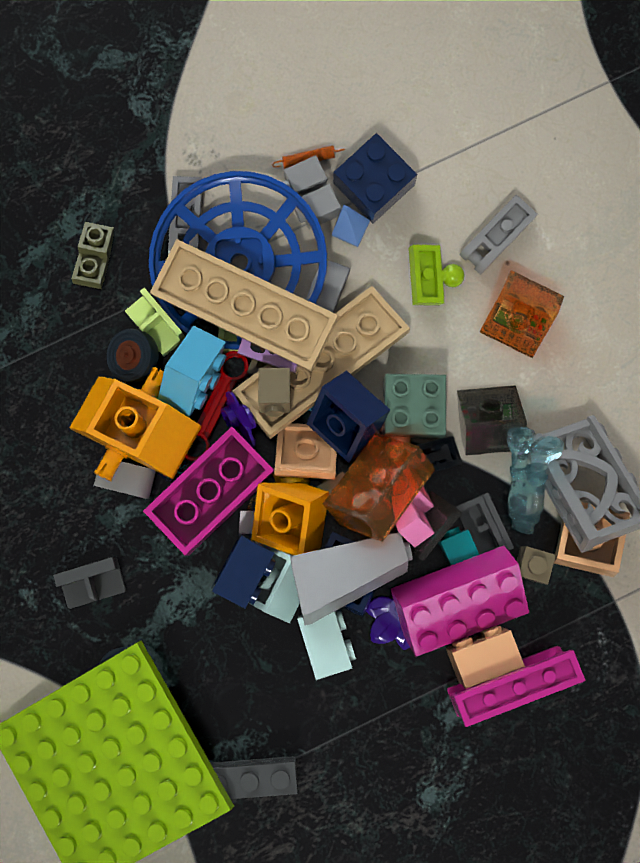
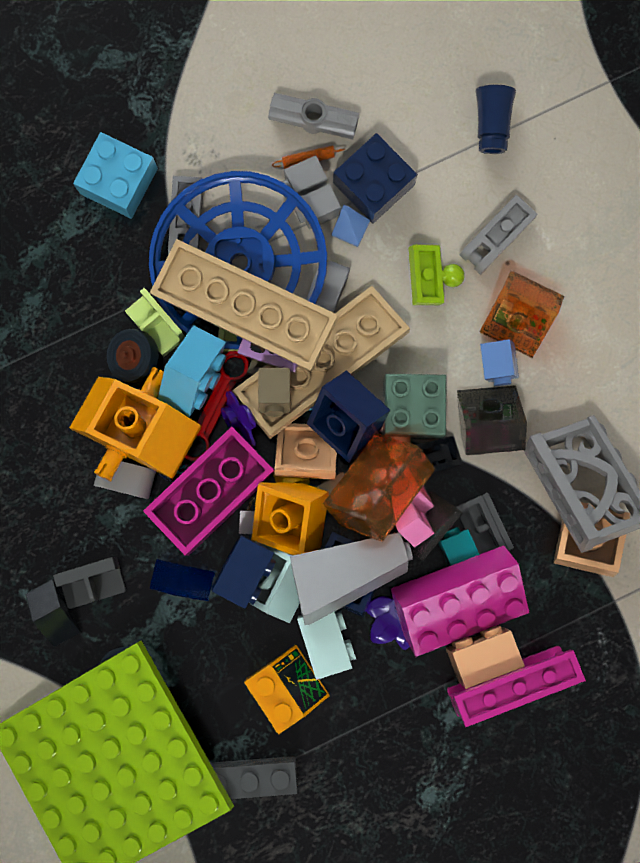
(51, 613): none -> black slope
(93, 255): olive slope -> none
(115, 175): none -> medium azure brick
(182, 580): none -> clear blue slope
(286, 689): none -> slope
(332, 119): none -> light grey piece
(494, 117): none -> dark blue plant
(499, 362): none -> medium blue brick
(528, 480): clear light blue piece -> none
(535, 564): dark tan brick -> none

